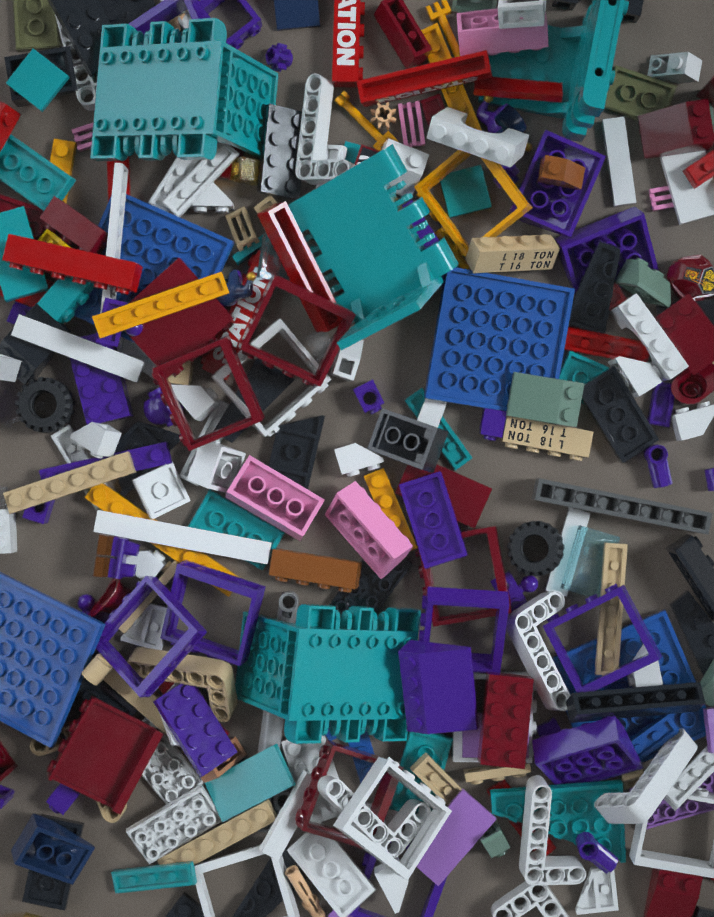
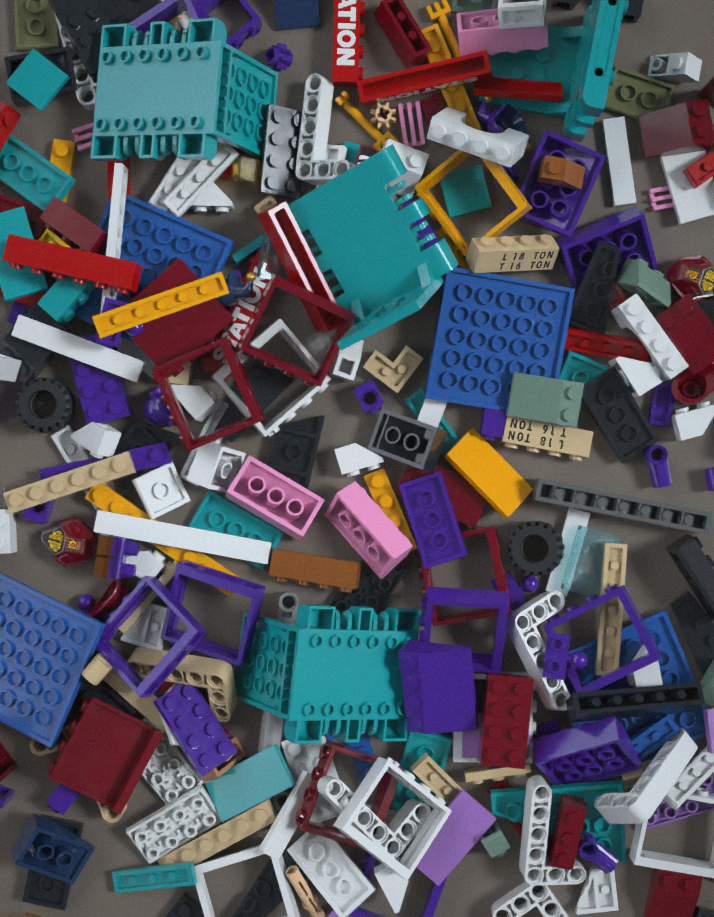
(70, 542): none -> dark red helmet
(247, 240): tan tile -> none
(393, 373): none -> tan plate
(488, 473): none -> light orange tile
(557, 657): none -> dark purple plate
(566, 832): none -> dark red brick

